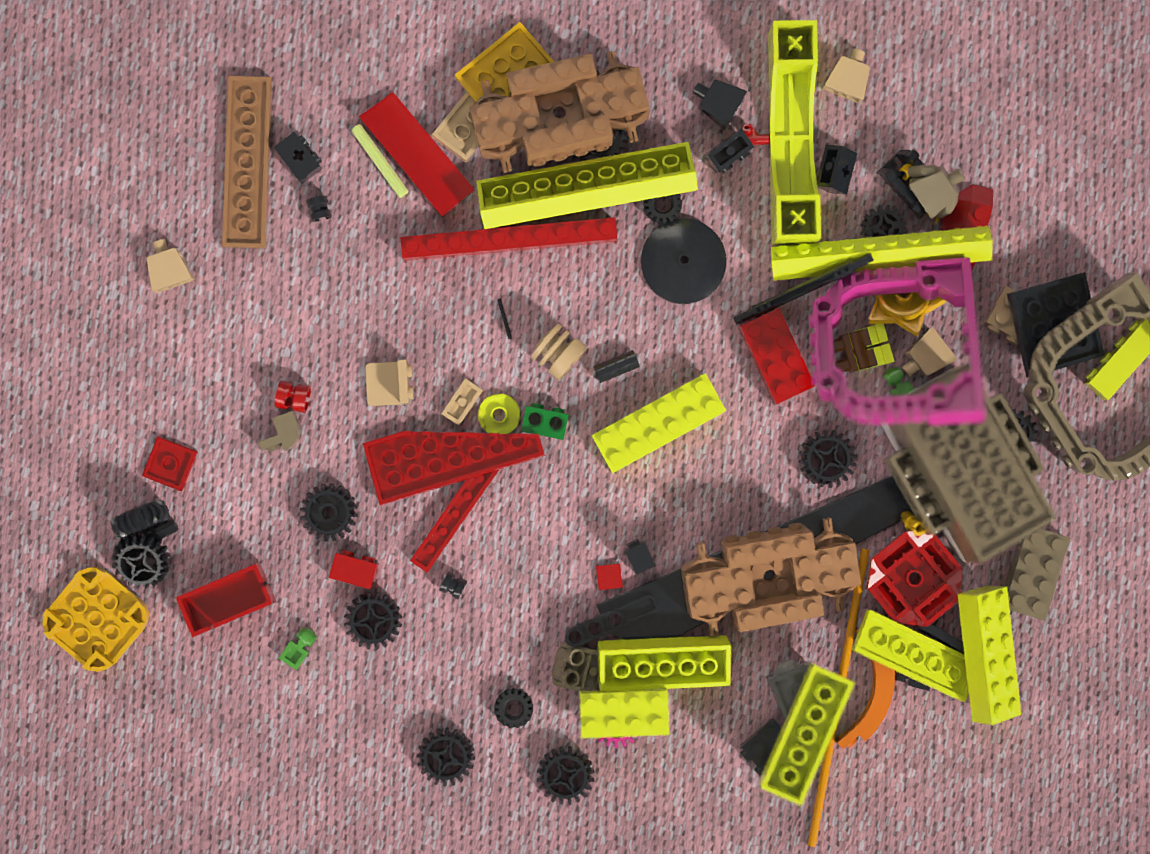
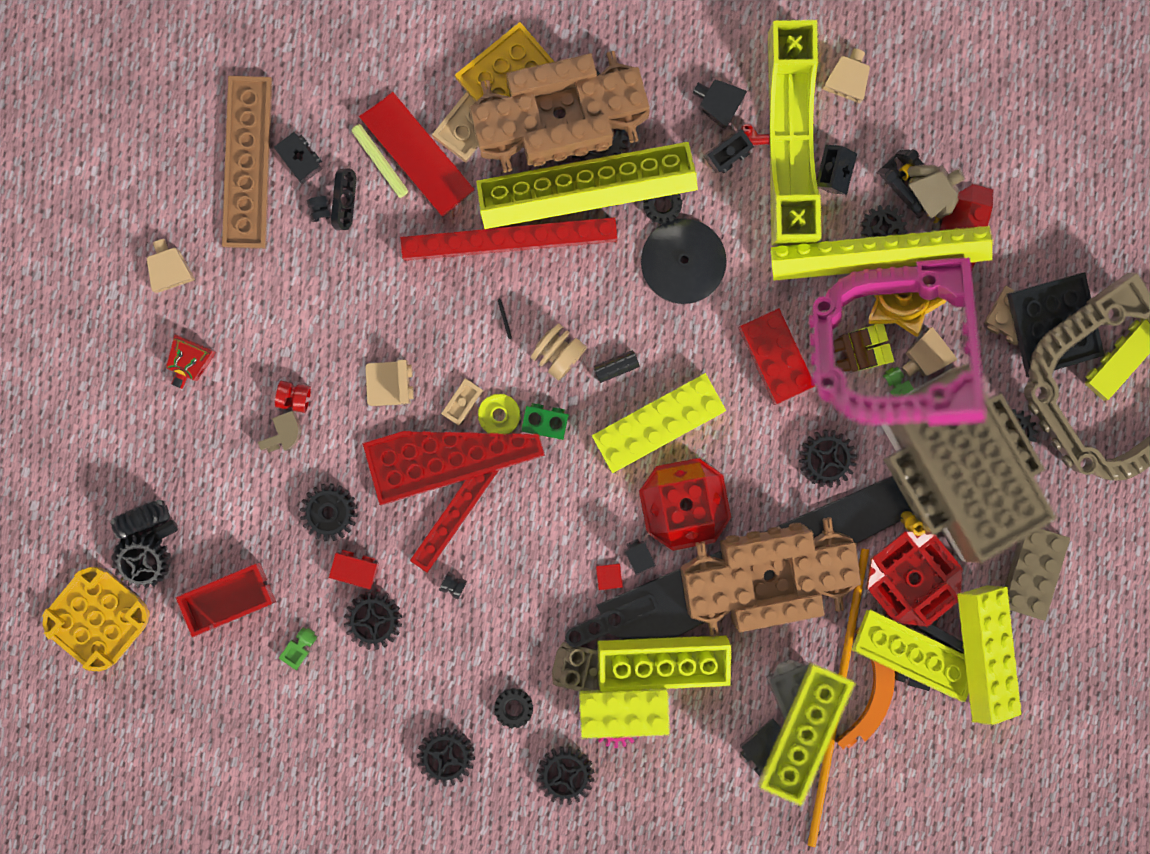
(169, 463): red tile -> none
(187, 360): none -> red torso
(339, 184): none -> black beam
(662, 510): none -> red piece
(804, 288): black axle -> none

